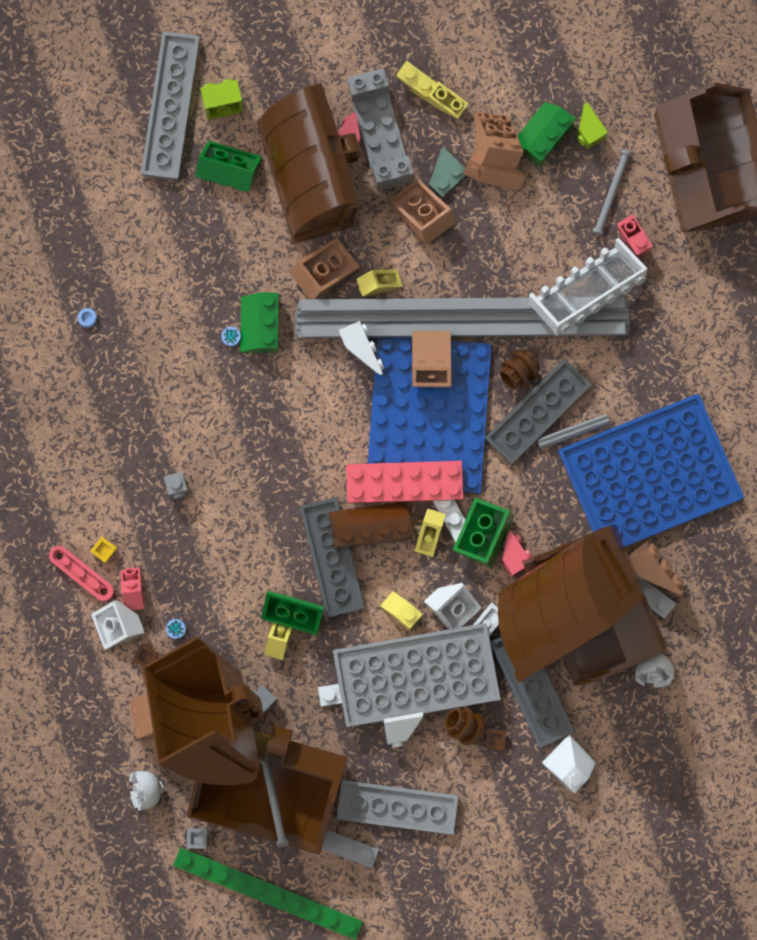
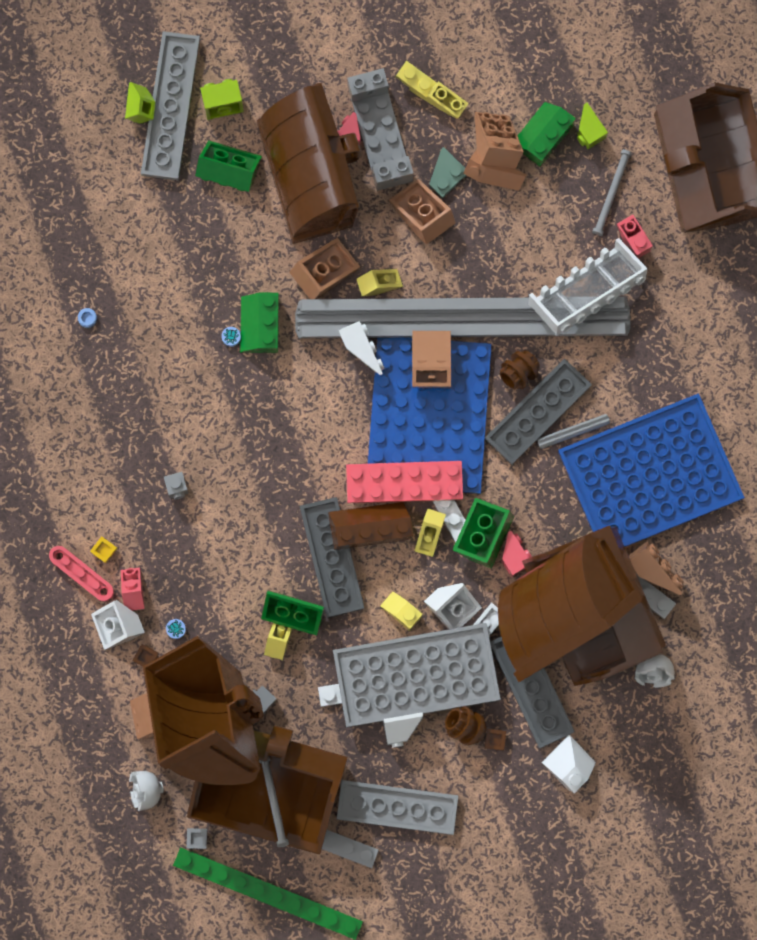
(140, 104): none -> lime slope

